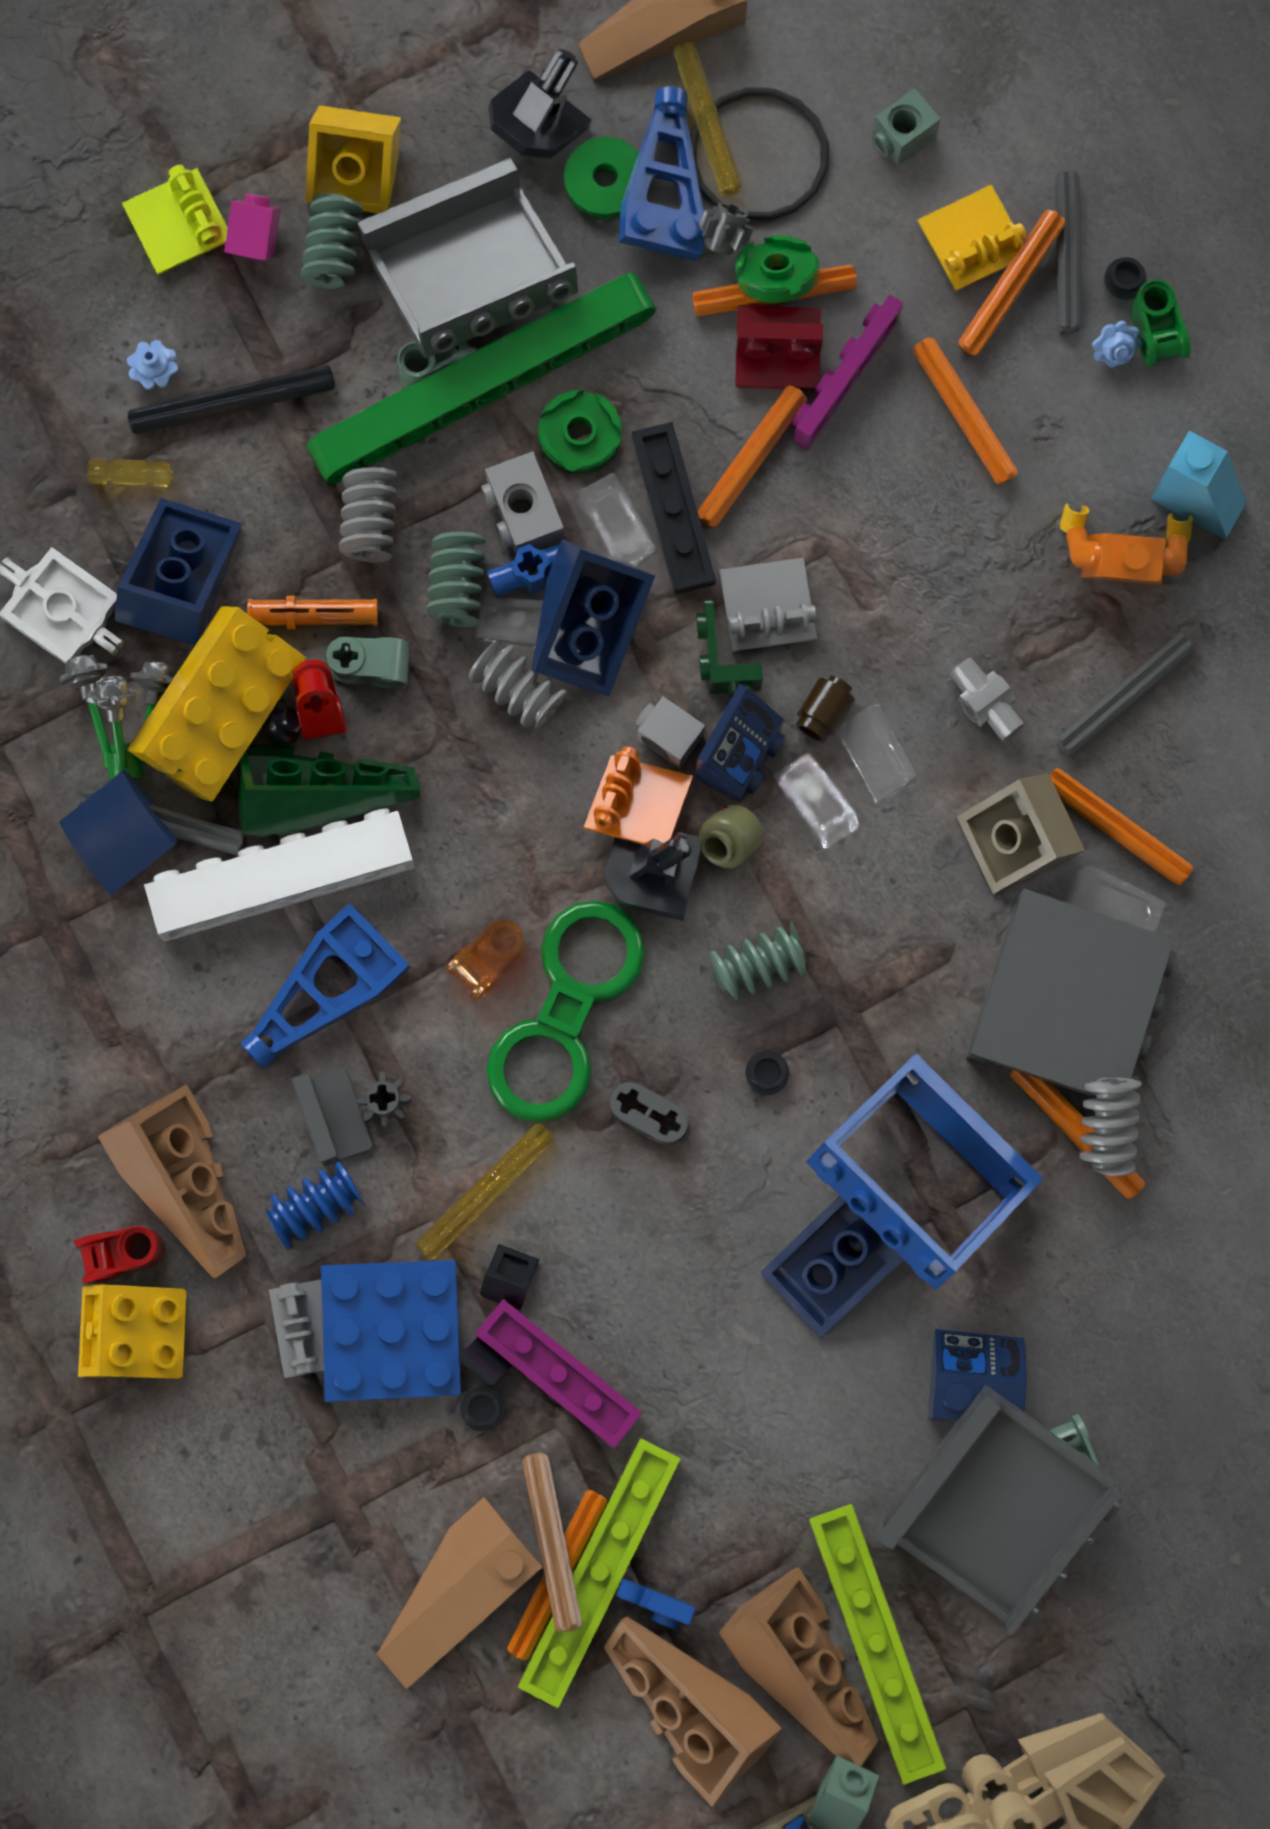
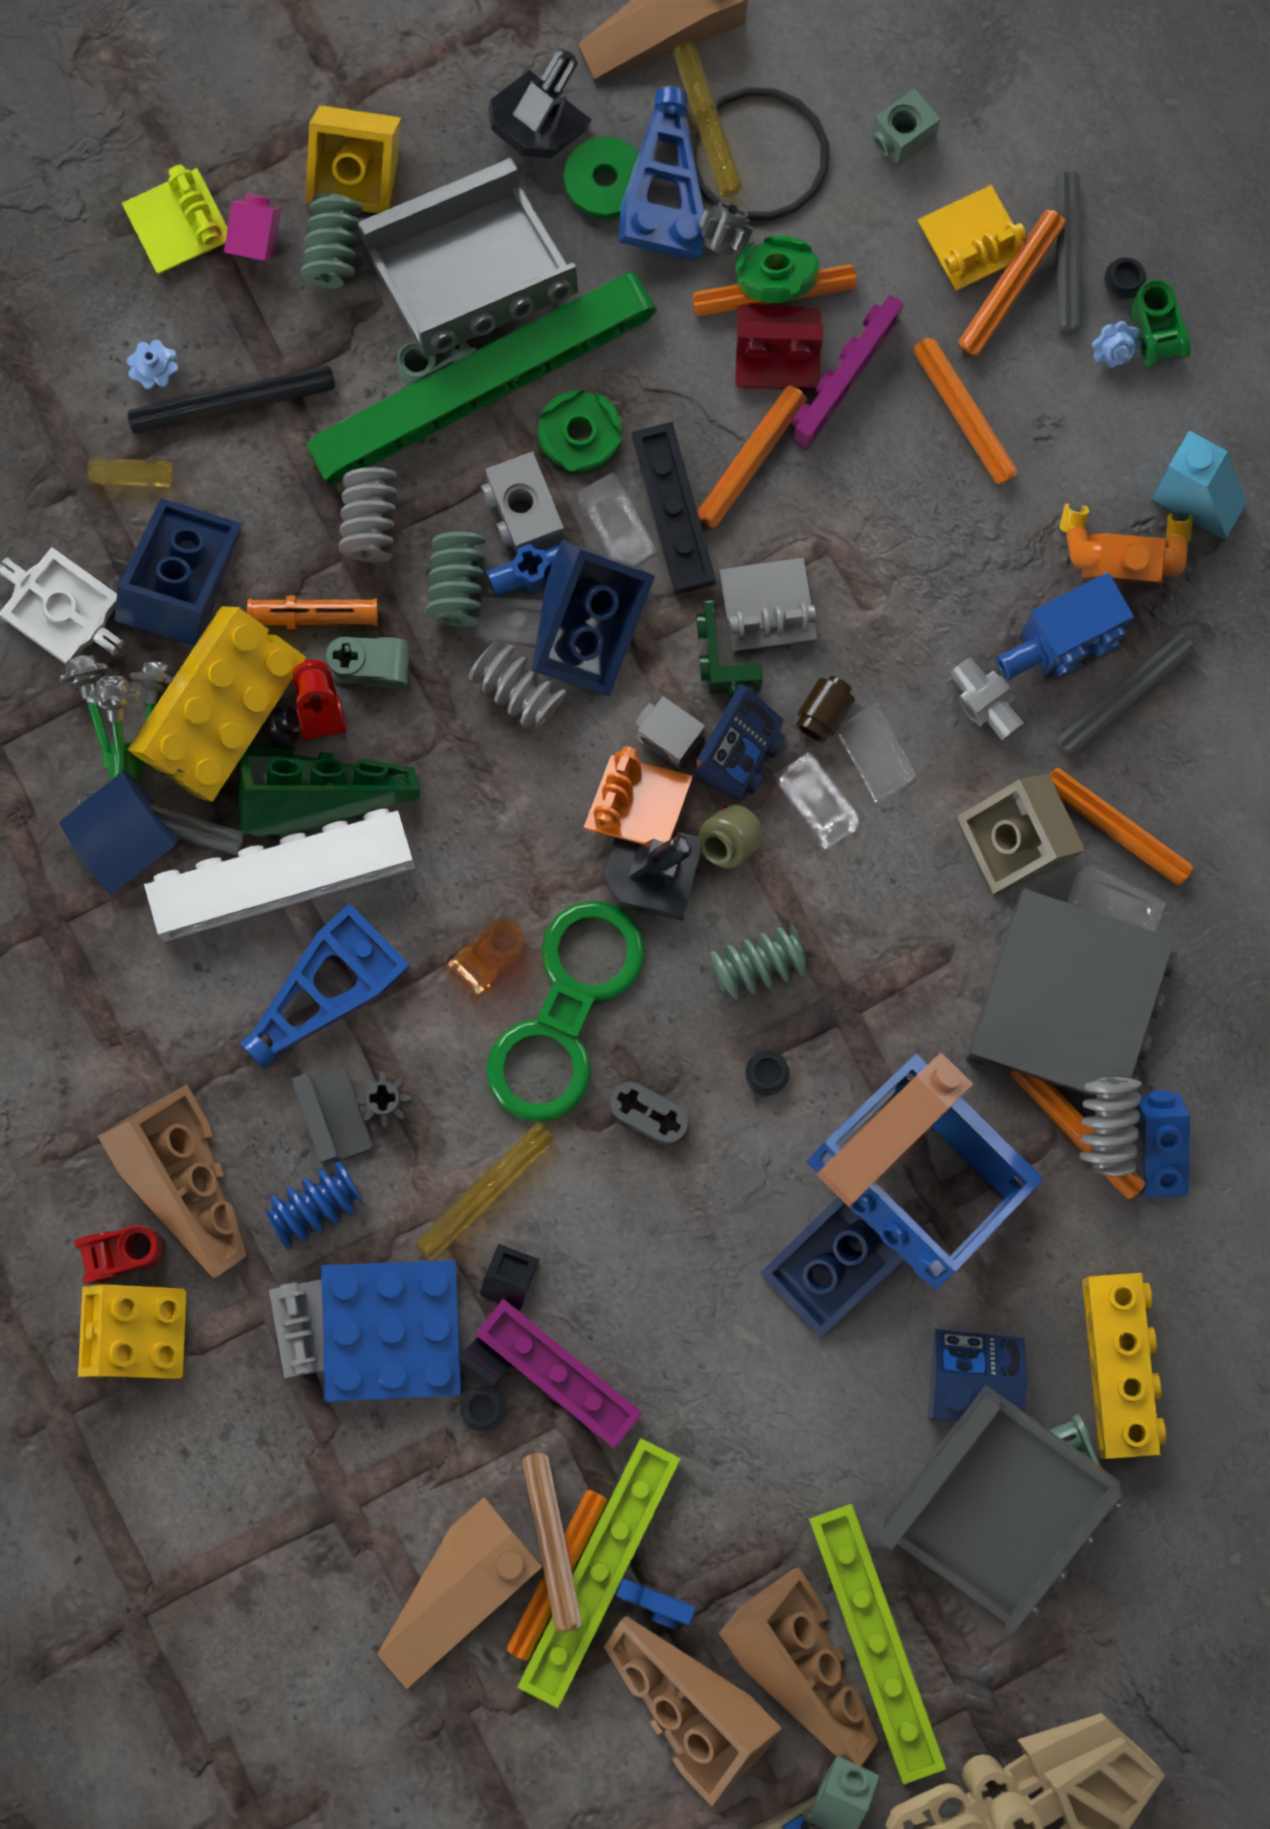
(894, 1129): none -> nougat slope
(1070, 630): none -> blue brick
(1122, 1366): none -> yellow brick
(1165, 1144): none -> blue bracket

